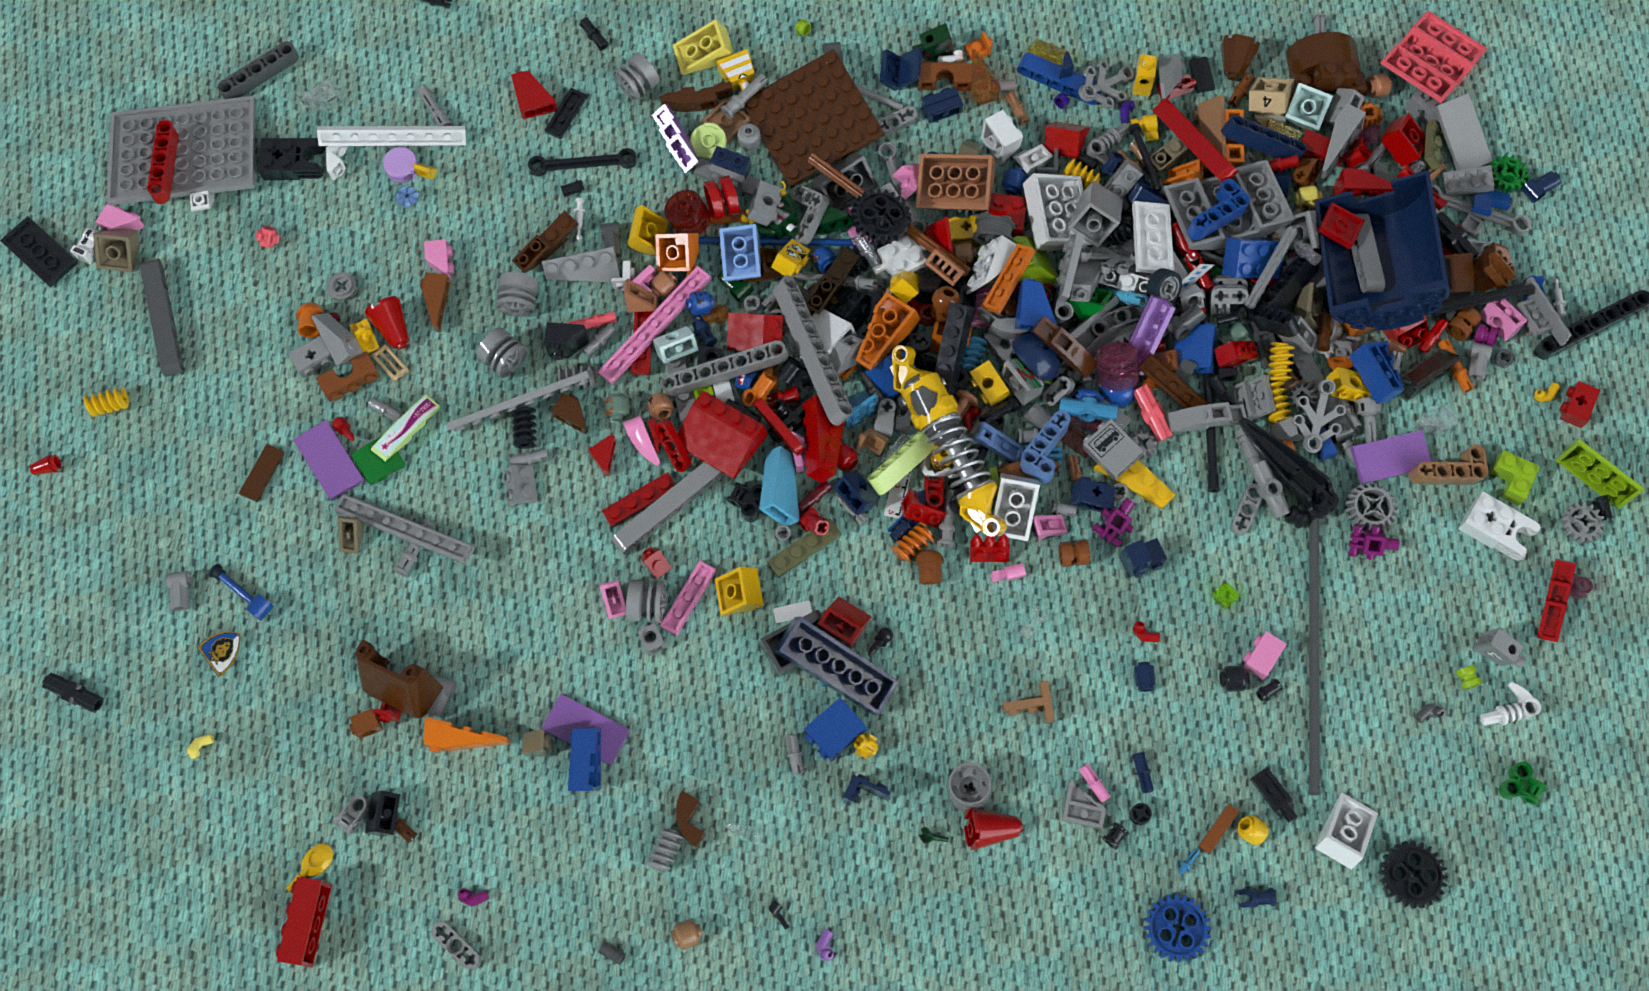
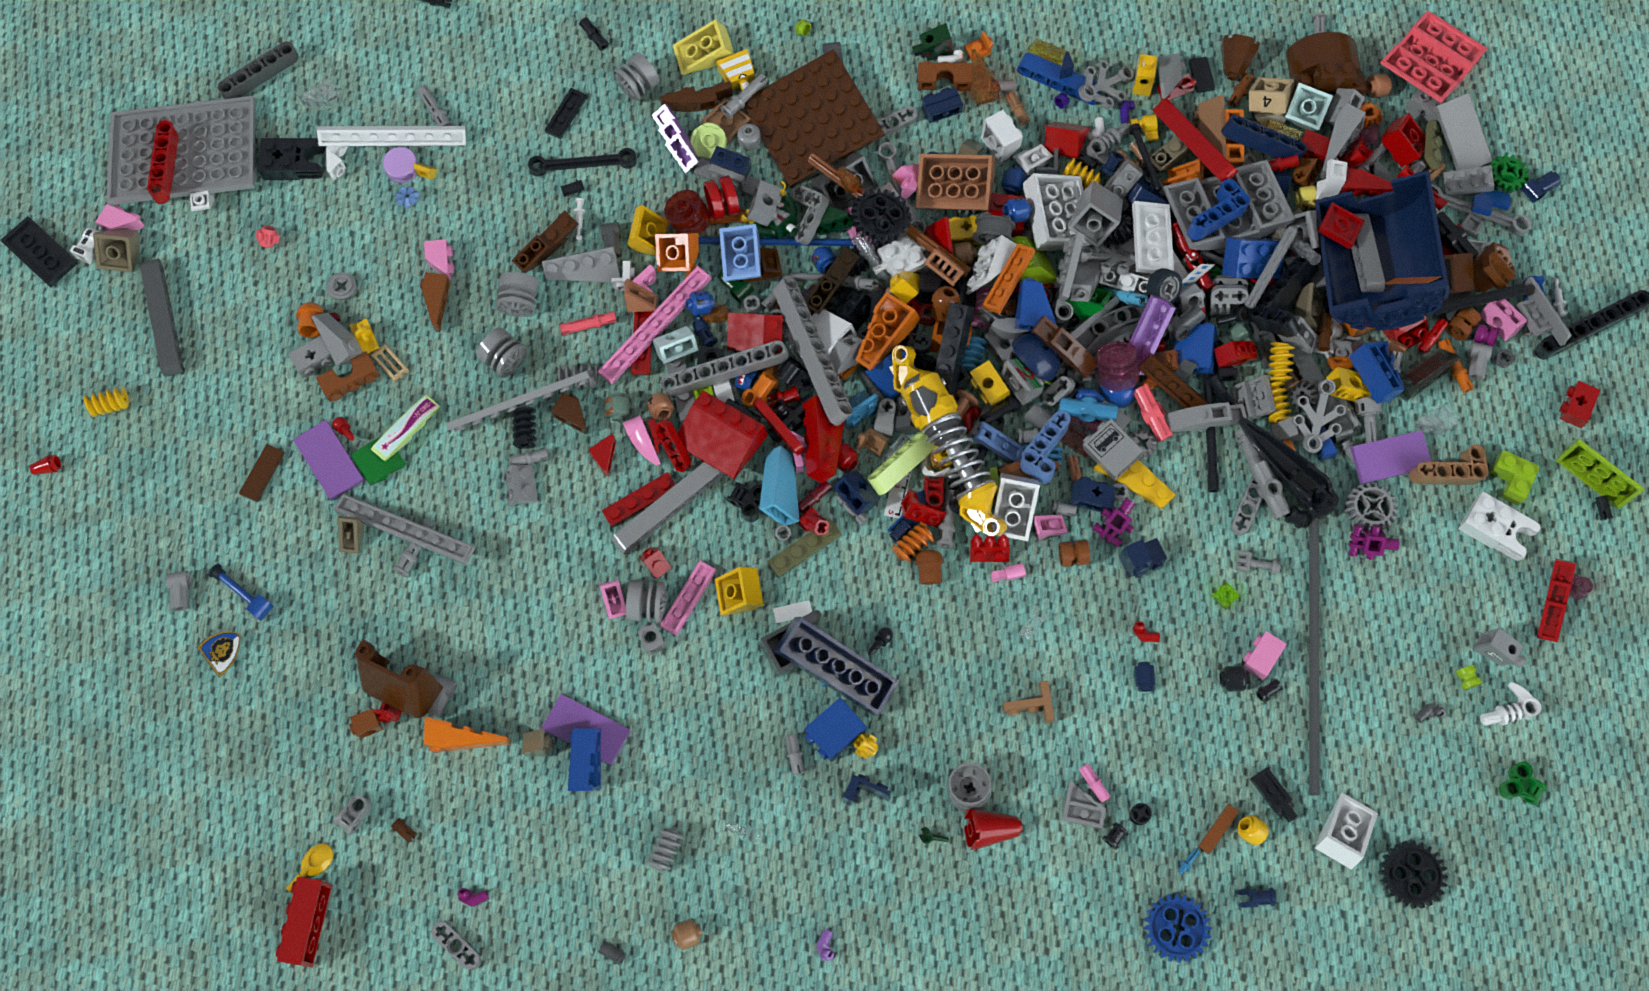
(72, 692): black piece -> none
(197, 743): light yellow arm -> none
(382, 813): black brick -> none
(384, 409): light grey axle -> none
(389, 321): red cone -> none
(532, 96): red slope -> none
(564, 339): black slope -> none
(599, 339): light grey pin -> none
(663, 284): nougat head -> none
(685, 810): reddish brown brick -> none
(775, 908): black hand -> none
(791, 258): yellow brick -> none
(844, 622): red slope -> none
(849, 181): none -> clear orange cone
(882, 99): light grey piece -> none
(900, 70): dark blue bracket -> none
(1017, 209): none -> blue head
(1098, 130): none -> white arm
(1143, 772): dark blue axle -> none
(1248, 562): none -> light grey hinge
(1334, 180): none -> white slope
(1412, 280): none -> orange sticker
(1545, 396): yellow arm -> none
(1582, 522): light grey gear -> none

